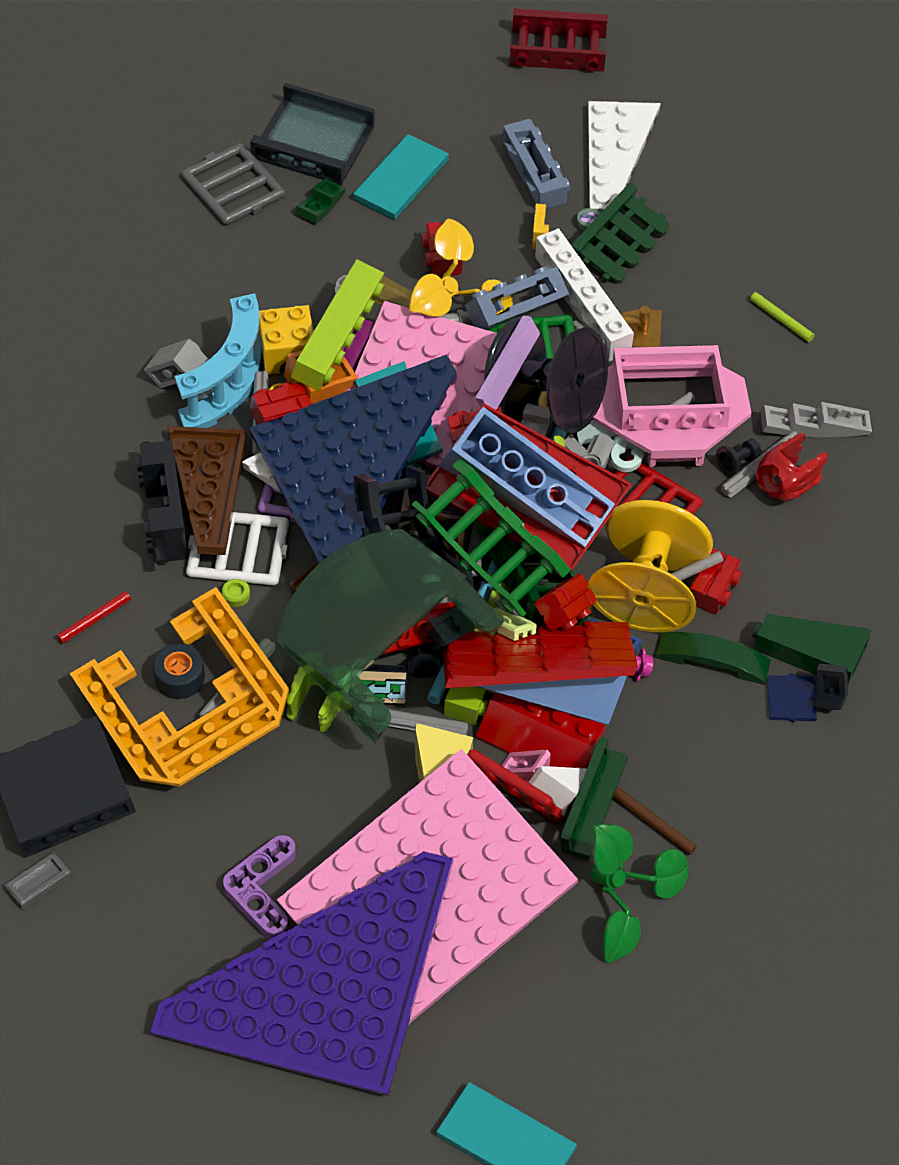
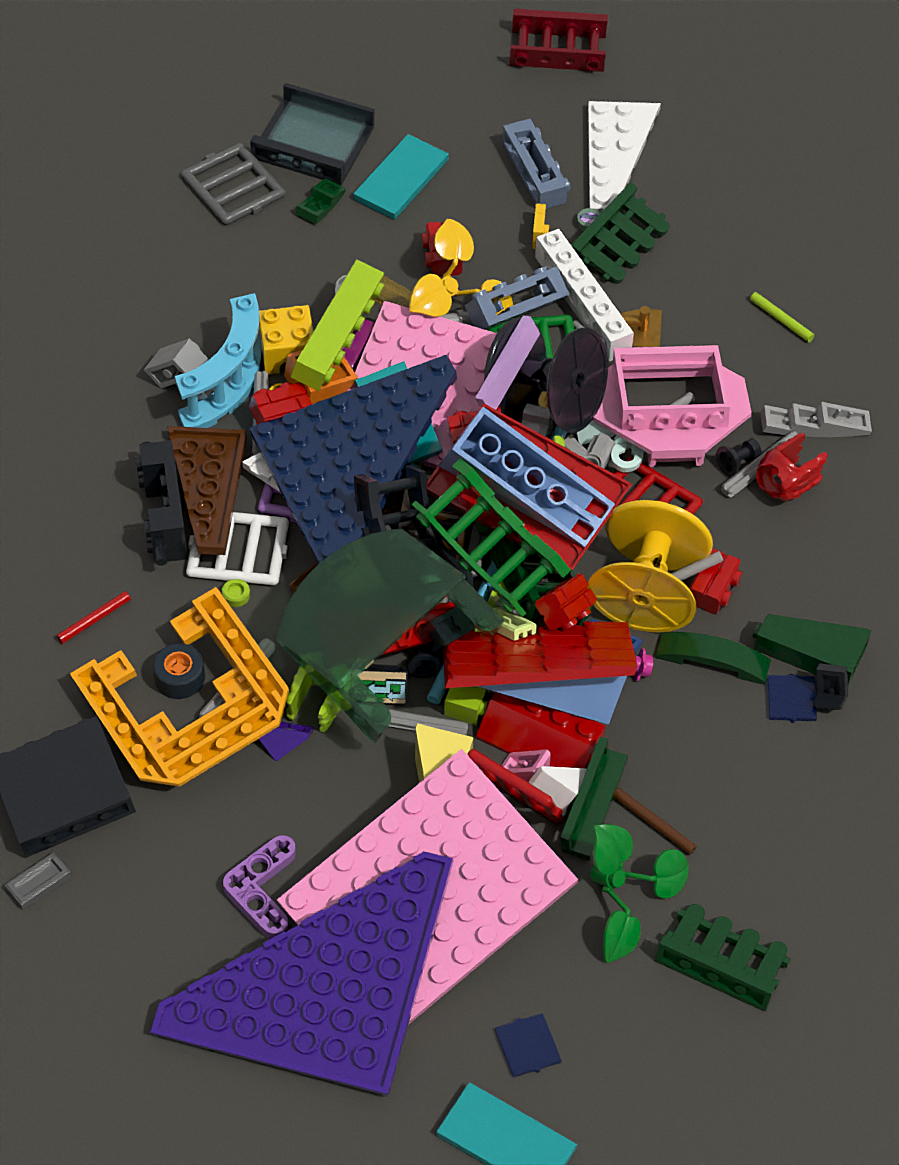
(285, 738): none -> dark purple slope
(528, 1045): none -> clear blue piece
(719, 971): none -> dark green fence

